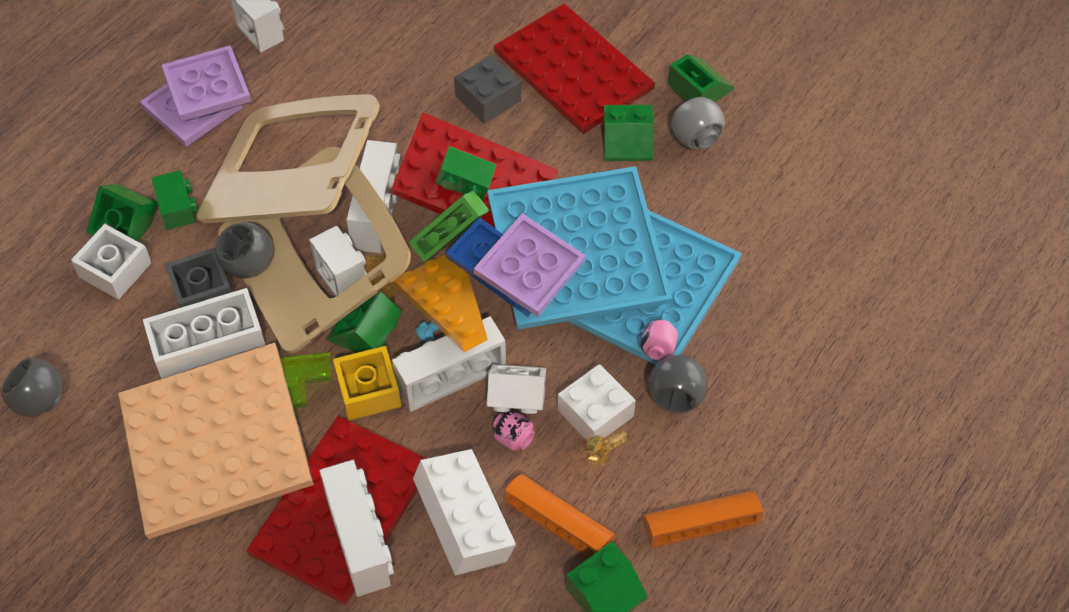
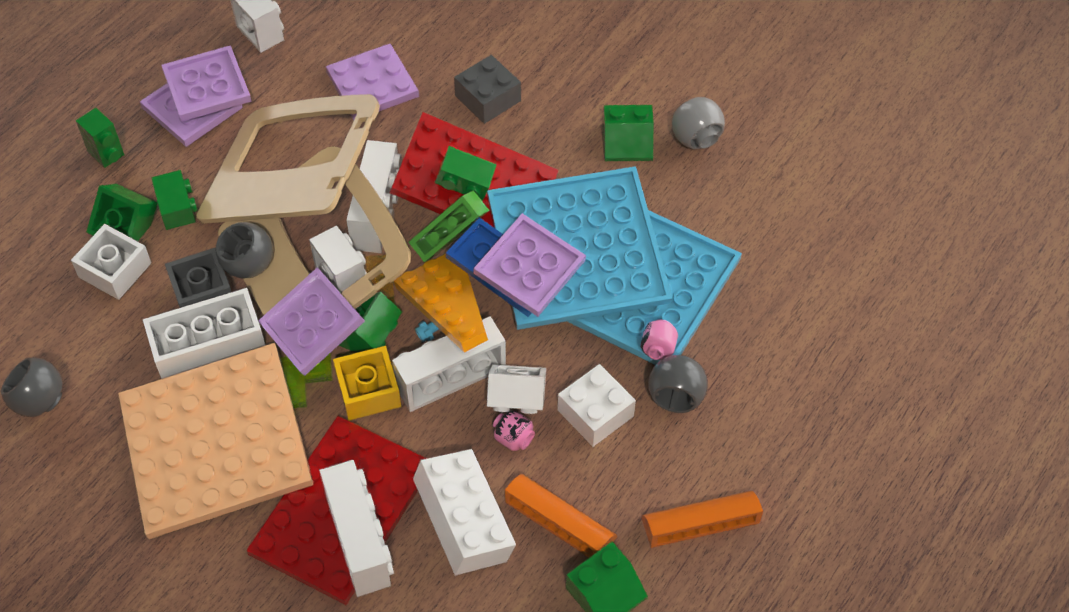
(100, 137): none -> green brick
(311, 321): none -> lavender plate
(374, 73): none -> lavender plate
(573, 67): red plate -> none
(603, 446): clear yellow bar -> none
(696, 78): green slope -> none

